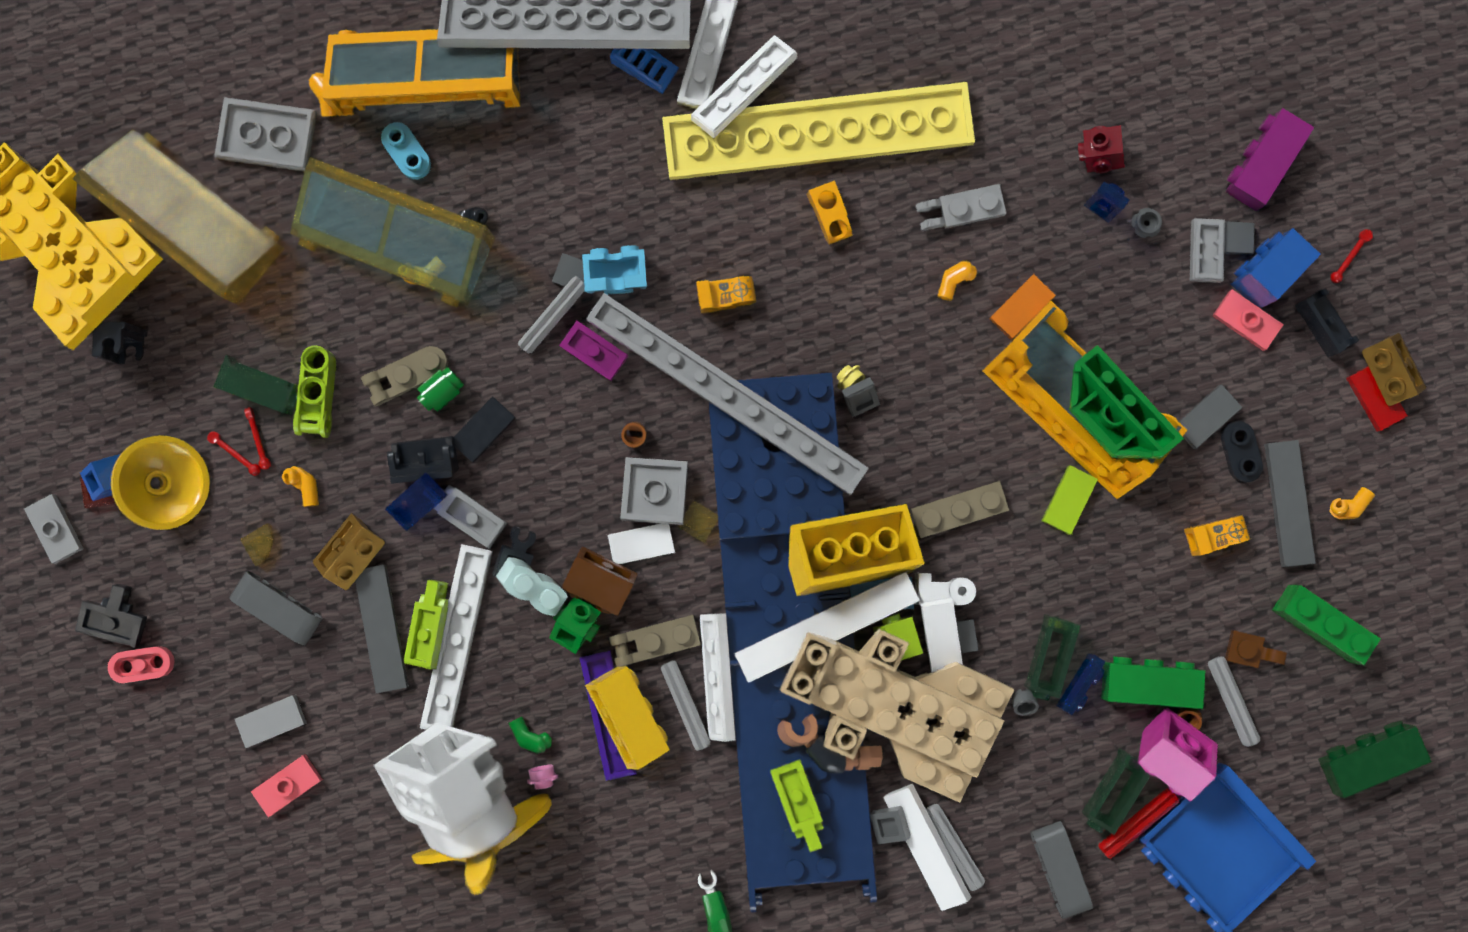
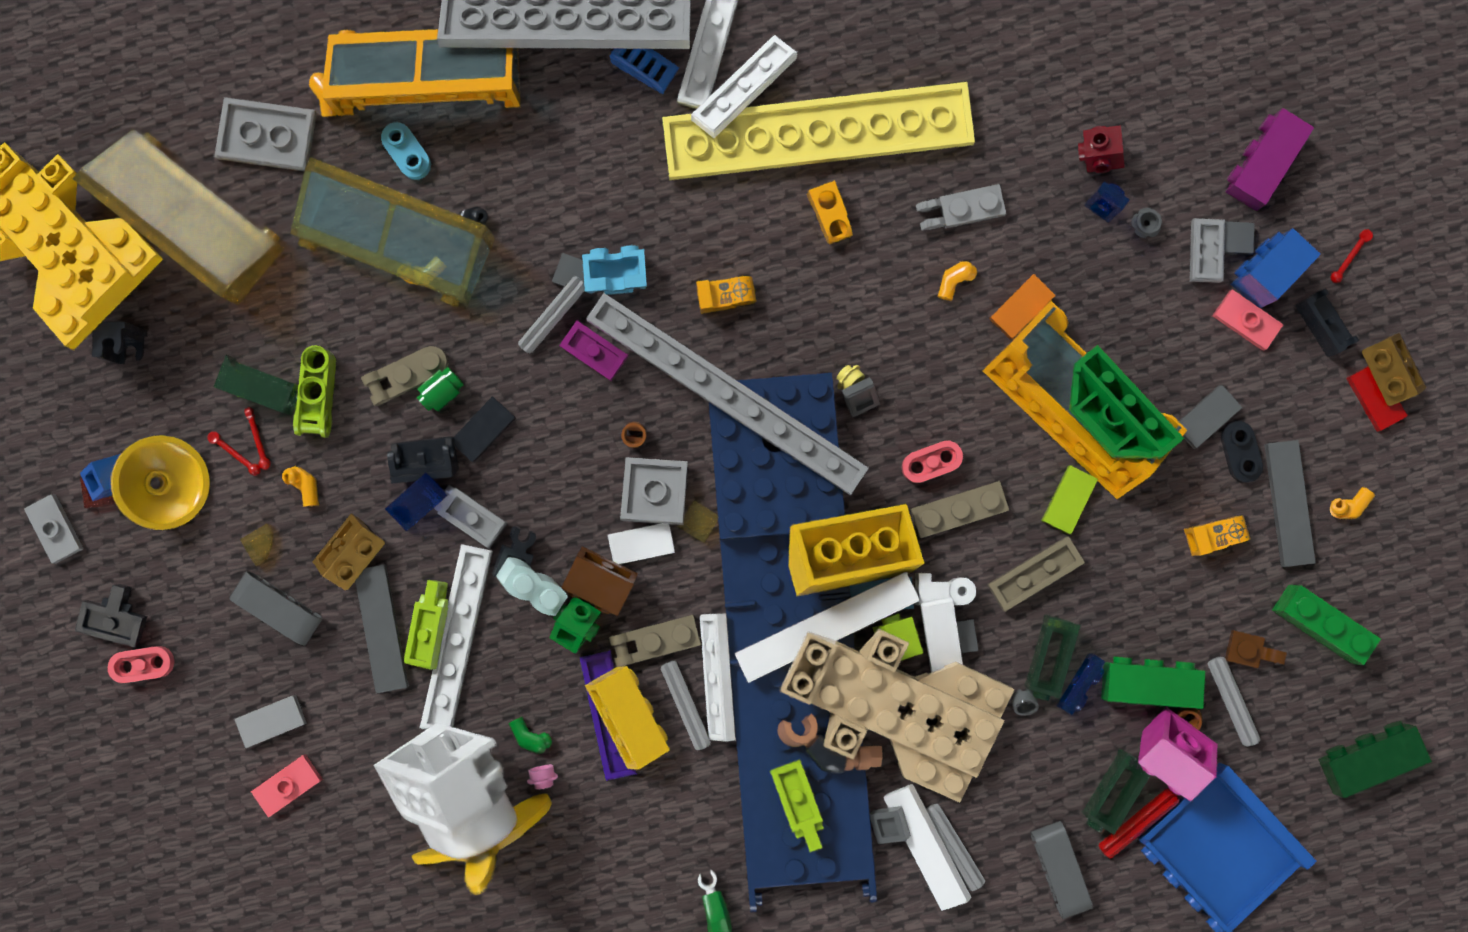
(931, 461): none -> coral plate
(1035, 573): none -> dark tan plate

